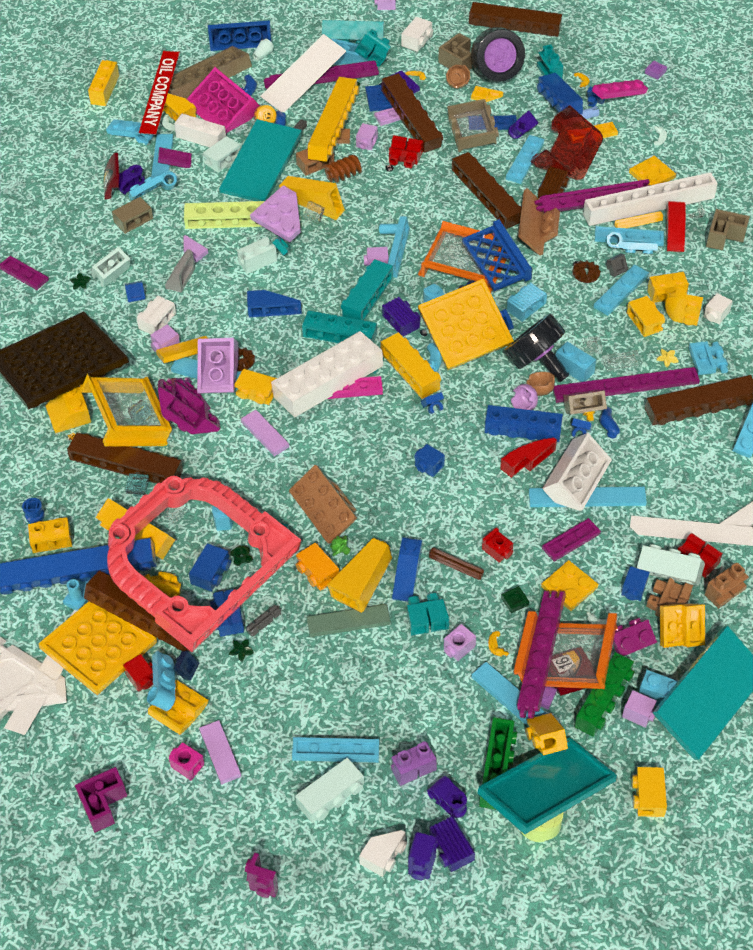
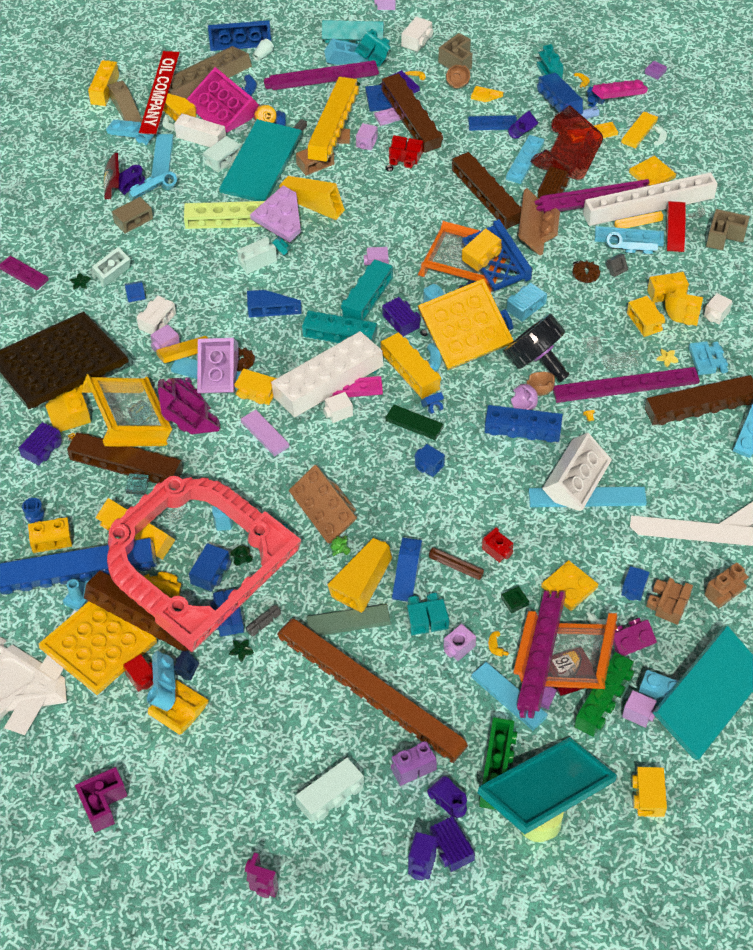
(40, 444): none -> dark purple brick
(124, 102): none -> dark tan slope
(174, 157): magenta tile -> none
(181, 273): light grey tile -> none
(187, 769): dark pink brick -> none
(198, 250): lavender tile -> none
(220, 752): lavender tile -> none
(303, 73): white sticker -> none
(314, 212): clear tile -> none
(316, 566): light orange brick -> none
(335, 749): medium azure plate -> none
(338, 407): none -> white brick
(343, 167): dark orange piece -> none
(377, 692): none -> dark orange beam
(381, 852): white slope -> none
(401, 233): medium azure piece -> none
(414, 422): none -> dark green tile
(472, 124): dark tan window -> none
(481, 250): none -> yellow brick
(498, 54): black wheel -> none
(515, 19): reddish brown brick -> none
(527, 456): red slope -> none
(546, 734): yellow brick -> none
(571, 539): magenta tile -> none
(576, 362): medium azure brick -> none
(581, 425): blue tile -> none
(585, 401): dark tan brick -> none
(608, 423): blue arm -> none
(621, 290): medium azure plate -> none
(639, 129): none -> yellow tile
(671, 564): light aqua brick -> none
(682, 625): yellow slope -> none
(708, 553): red hips -> none

